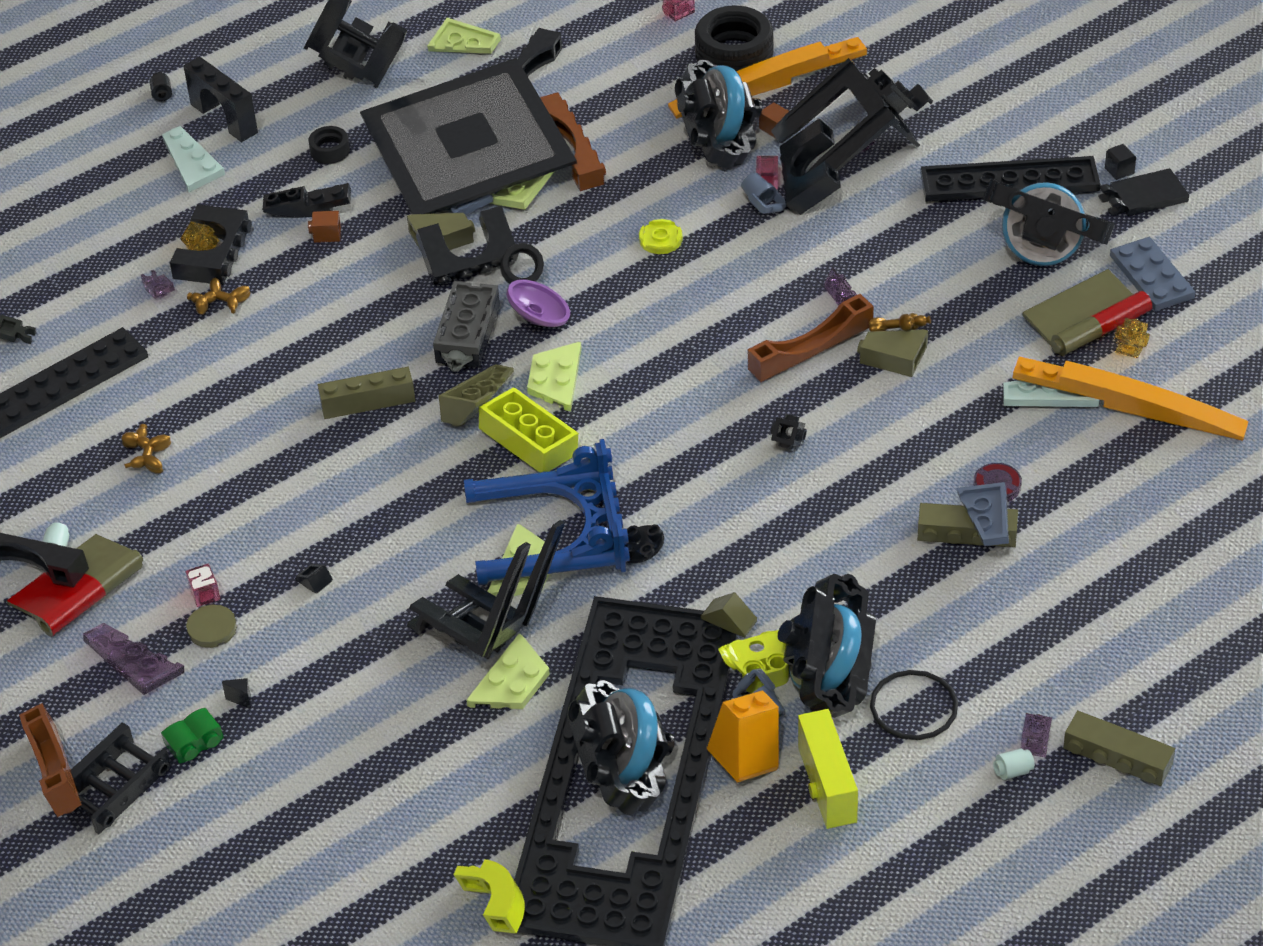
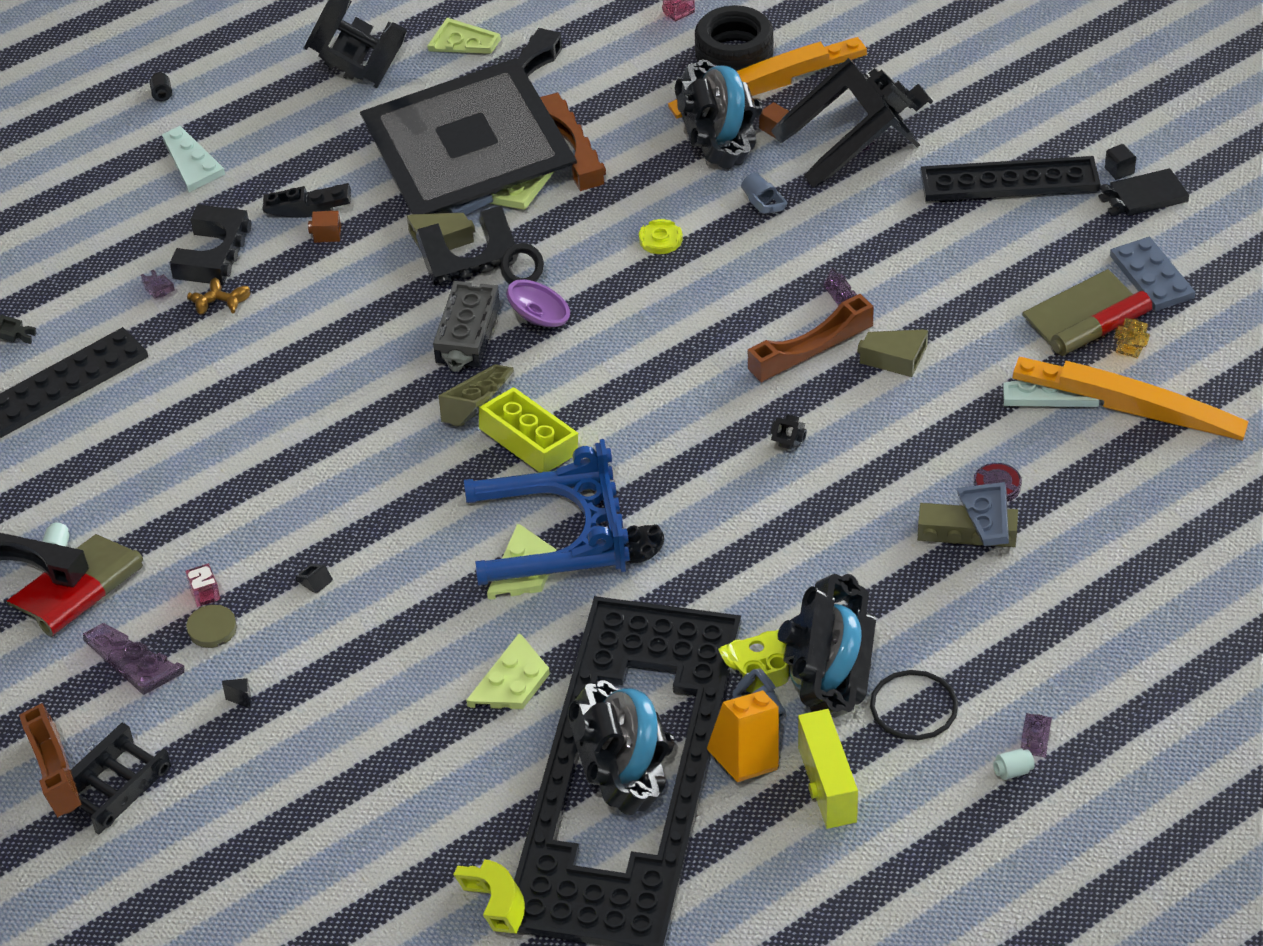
(155, 444): pearl gold piece -> none
(192, 735): green brick -> none
(199, 237): clear yellow brick -> none
(210, 86): black arch -> none
(332, 154): black tyre -> none
(366, 392): olive brick -> none
(504, 620): black piece -> none
(555, 374): yellowish green wing -> none
(730, 614): olive slope -> none
(768, 169): clear pink brick -> none
(796, 154): black arch -> none
(905, 322): pearl gold piece -> none
(1040, 234): piece -> none
(1119, 748): olive brick -> none

